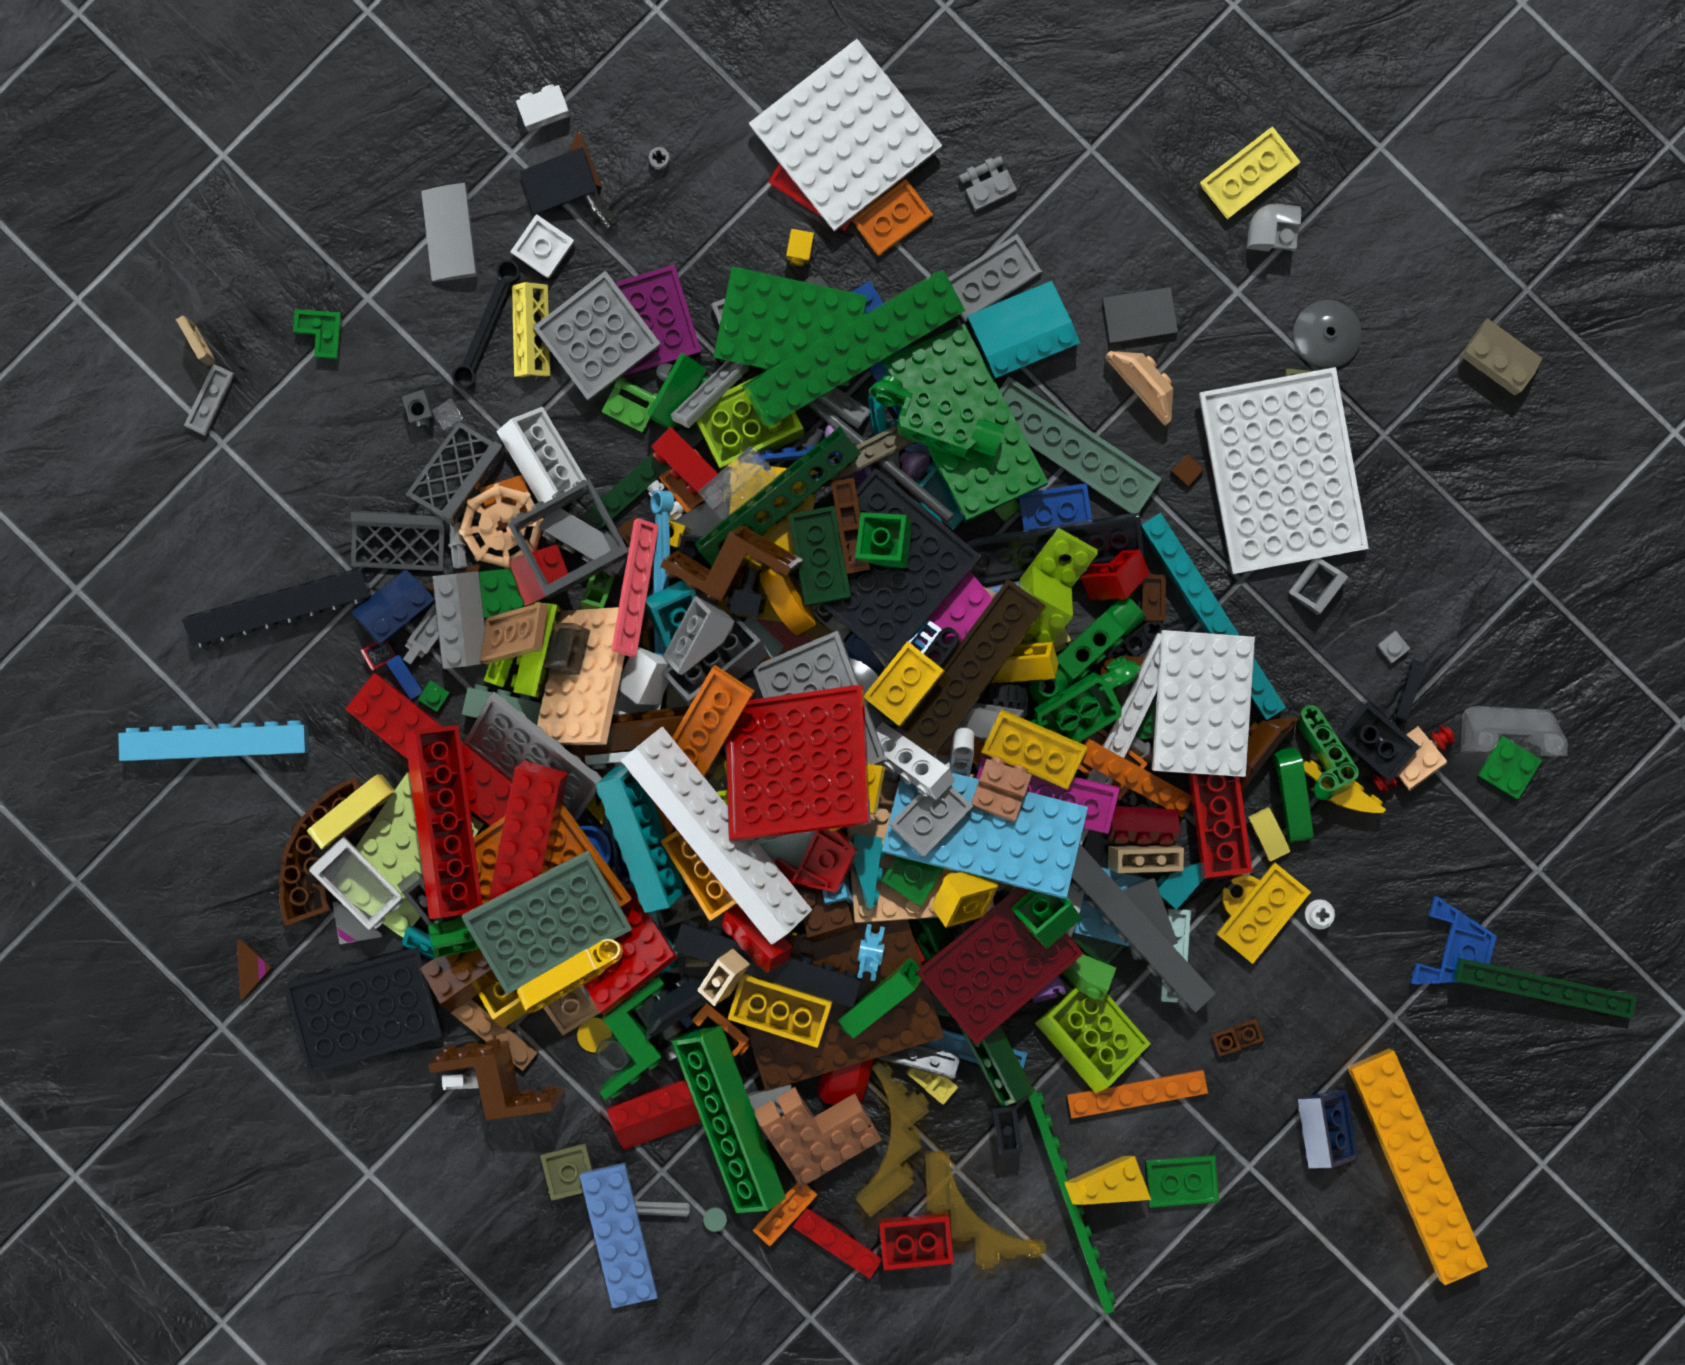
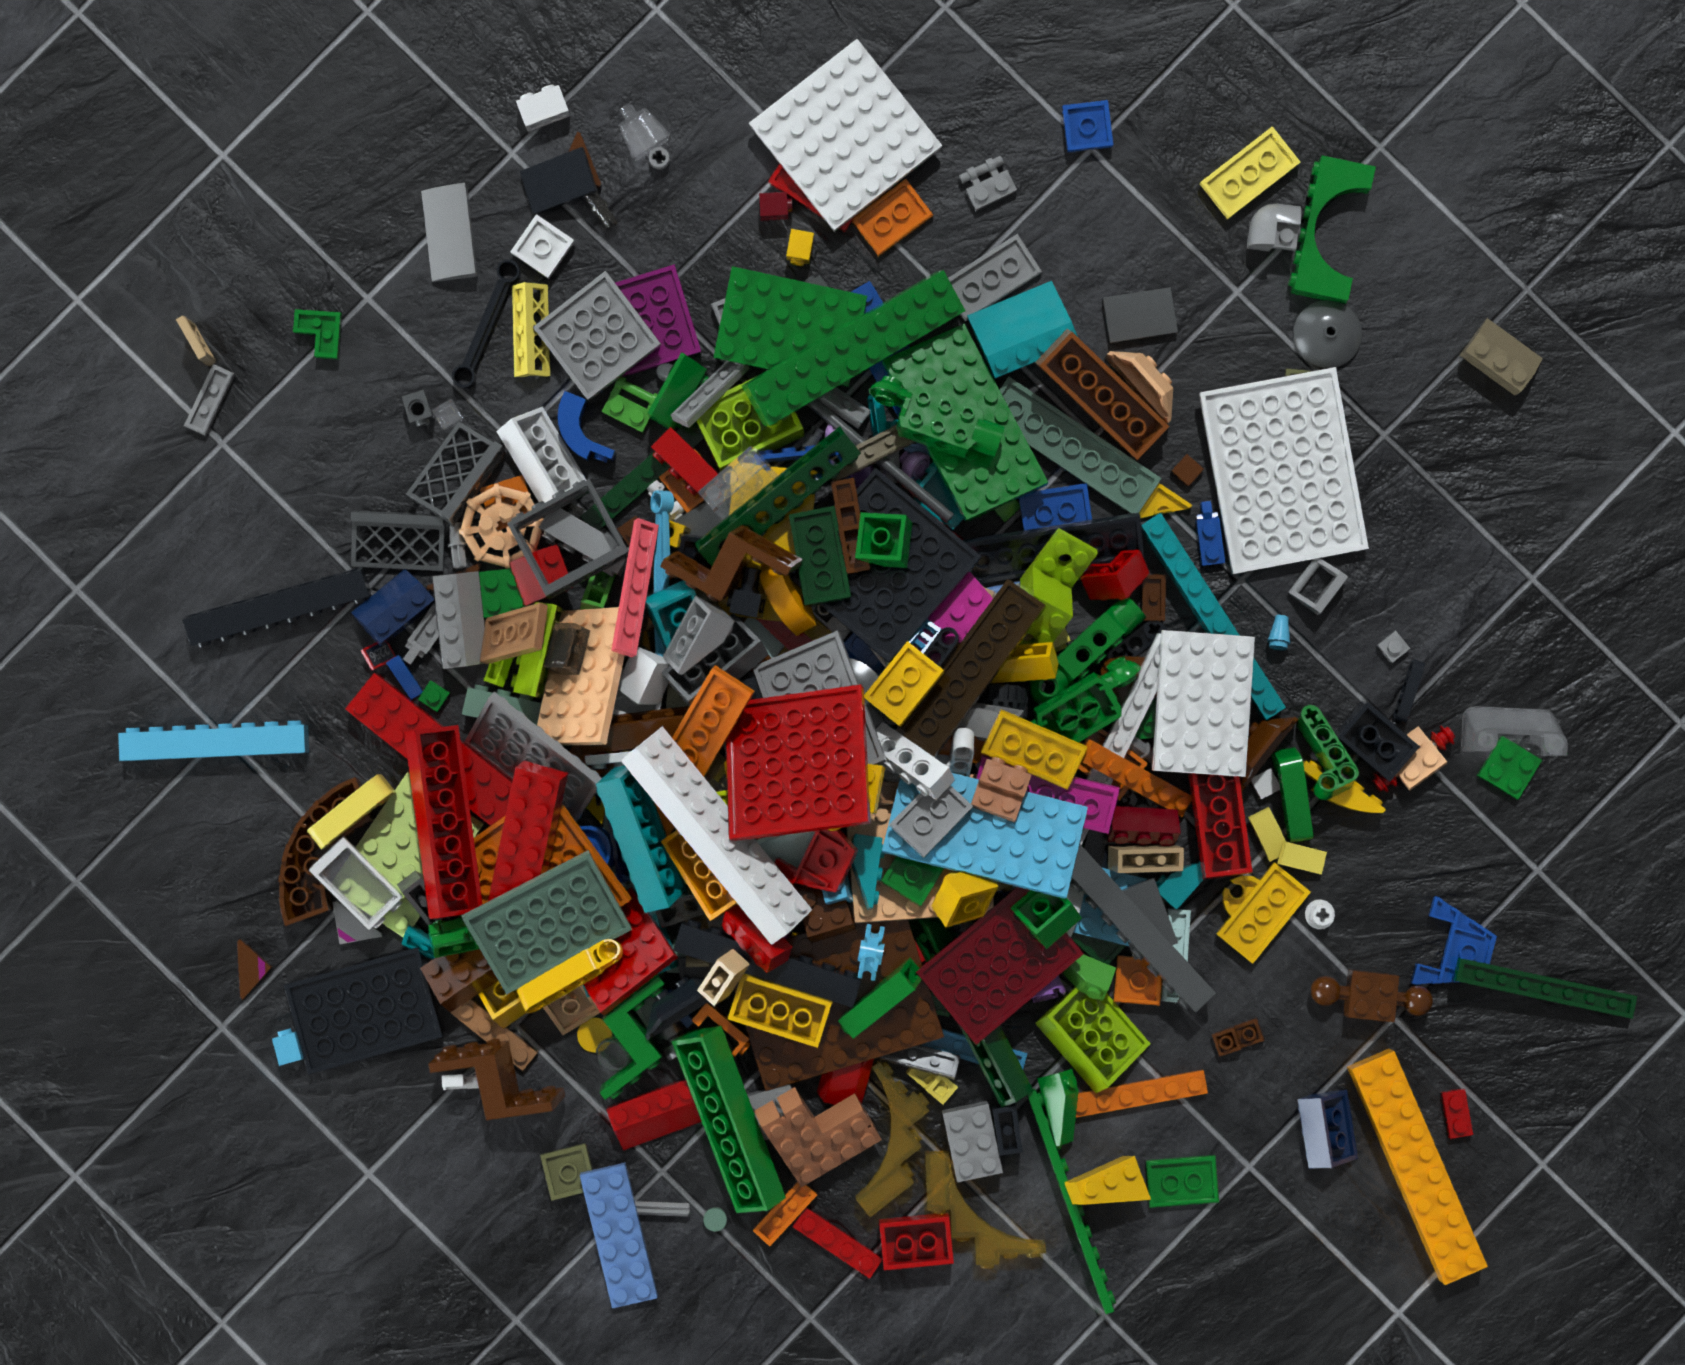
(287, 1047): none -> medium azure brick
(569, 421): none -> blue arch
(641, 132): none -> clear torso
(774, 206): none -> dark red brick
(972, 1141): none -> light grey brick
(1060, 1101): none -> green slope
(1087, 126): none -> blue plate
(1102, 394): none -> dark orange brick
(1135, 982): none -> orange plate
(1163, 501): none -> yellow tile
(1209, 536): none -> blue hinge
(1265, 783): none -> white tile
(1279, 635): none -> medium azure cone
(1302, 857): none -> light yellow tile
(1312, 274): none -> green arch
(1371, 995): none -> reddish brown brick
(1456, 1113): none -> red plate

